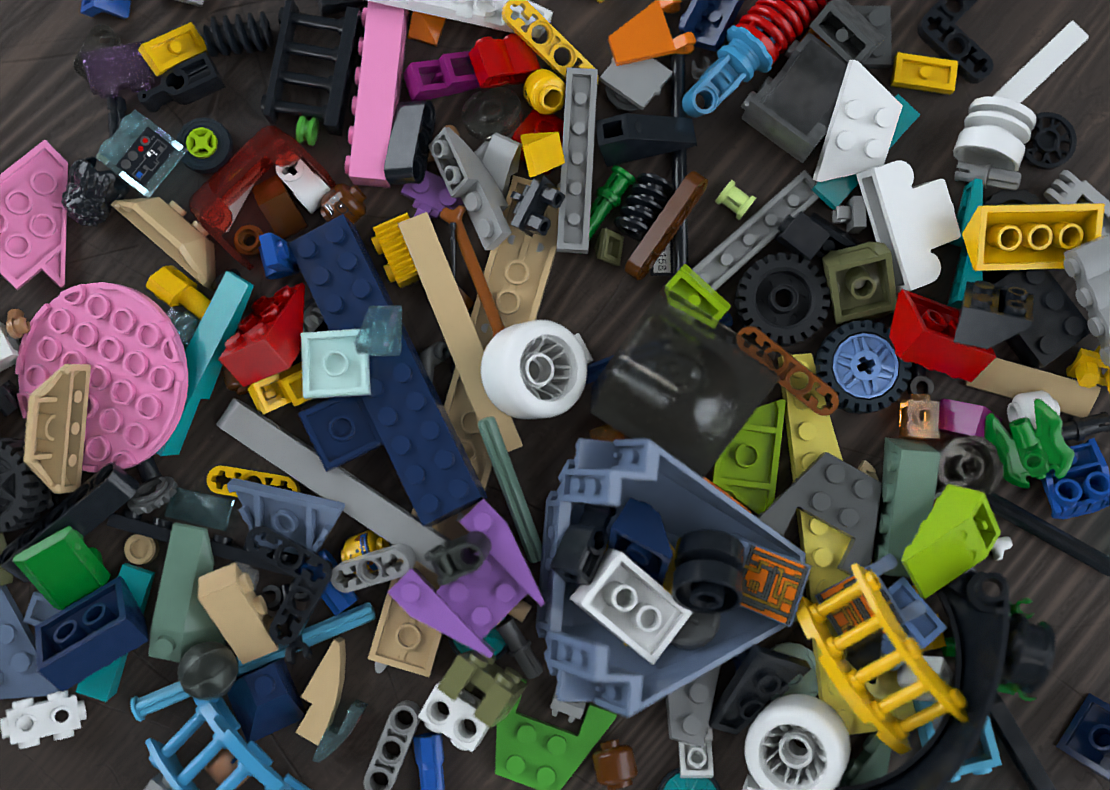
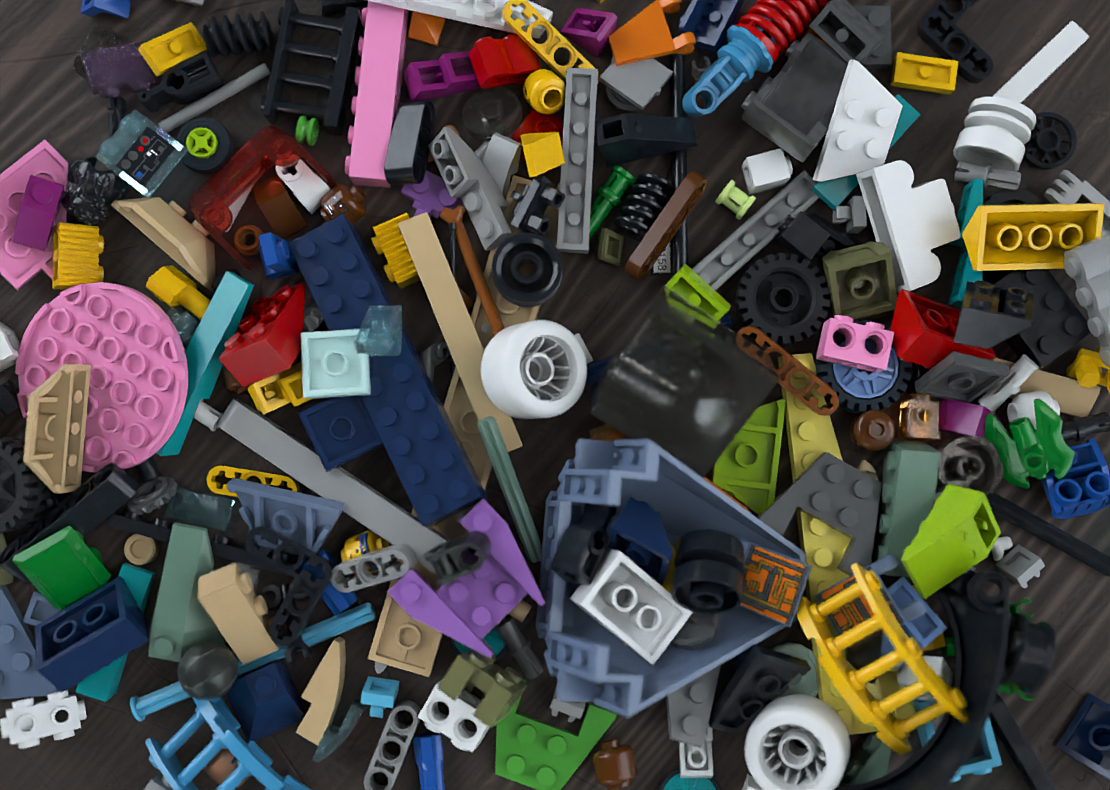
(16, 324): medium nougat arm -> none
(38, 213): none -> magenta slope
(76, 255): none -> yellow brick
(207, 415): none -> white pin
(214, 98): none -> light grey bar
(379, 694): none -> medium azure tile
(527, 249): none -> black wheel
(590, 29): none -> magenta slope
(767, 171): none -> white brick
(854, 352): none -> bright pink brick
(872, 430): none -> reddish brown head
(961, 377): none -> dark grey tile
(1010, 384): none -> white pin
(1020, 565): none -> light grey tile

